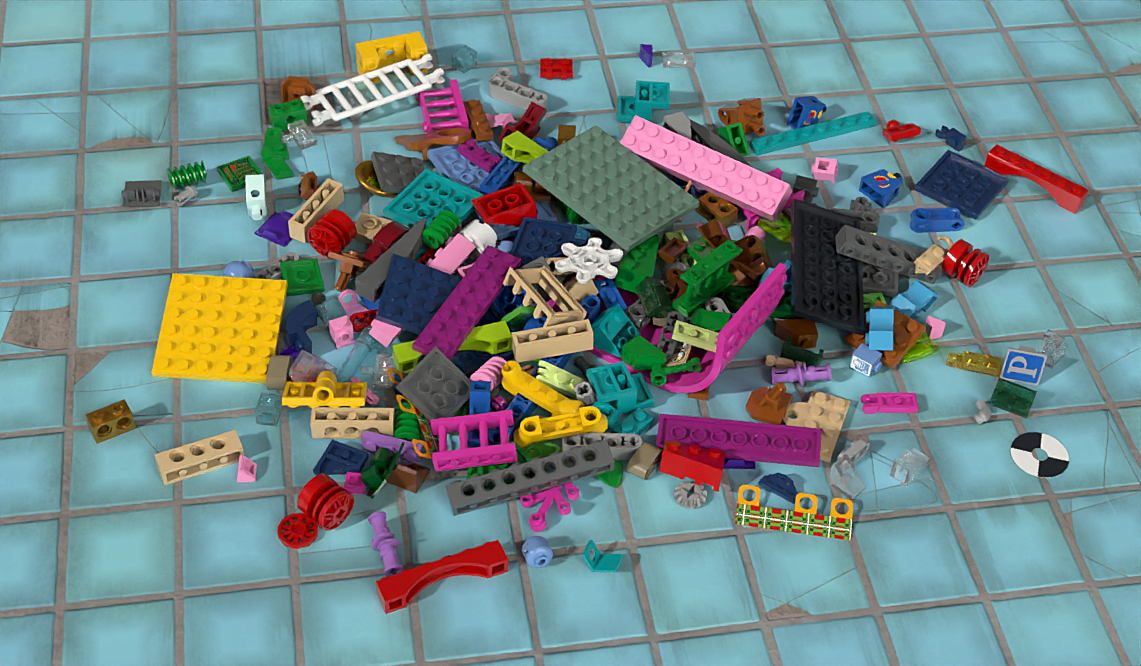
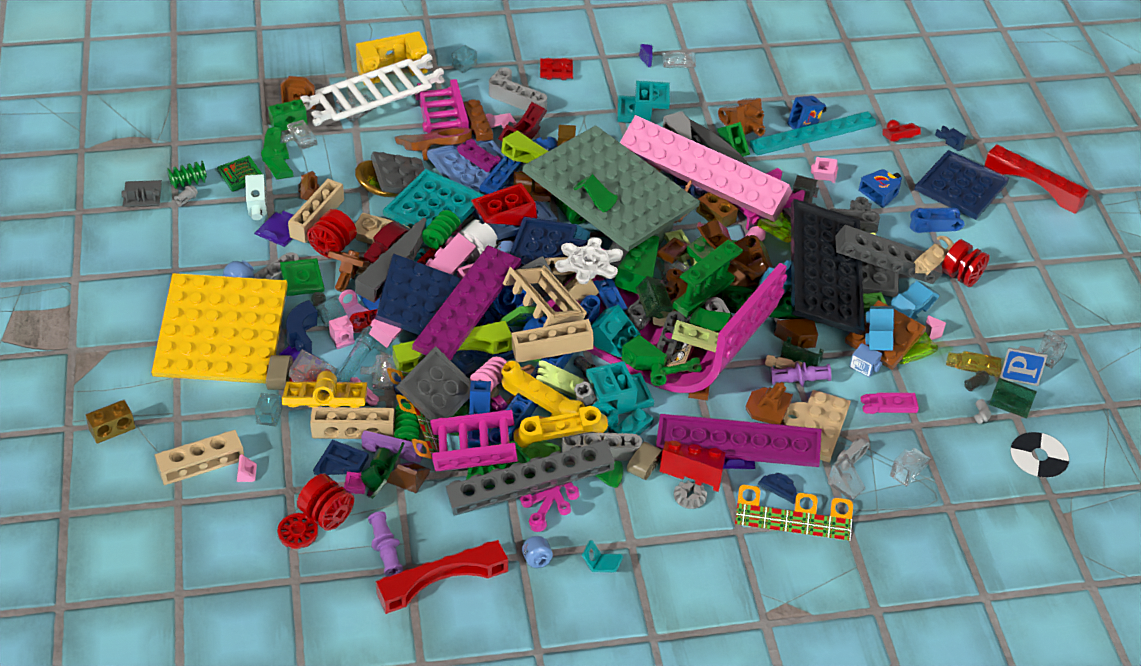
(598, 192): none -> green piece
(979, 379): none -> clear smoke pin

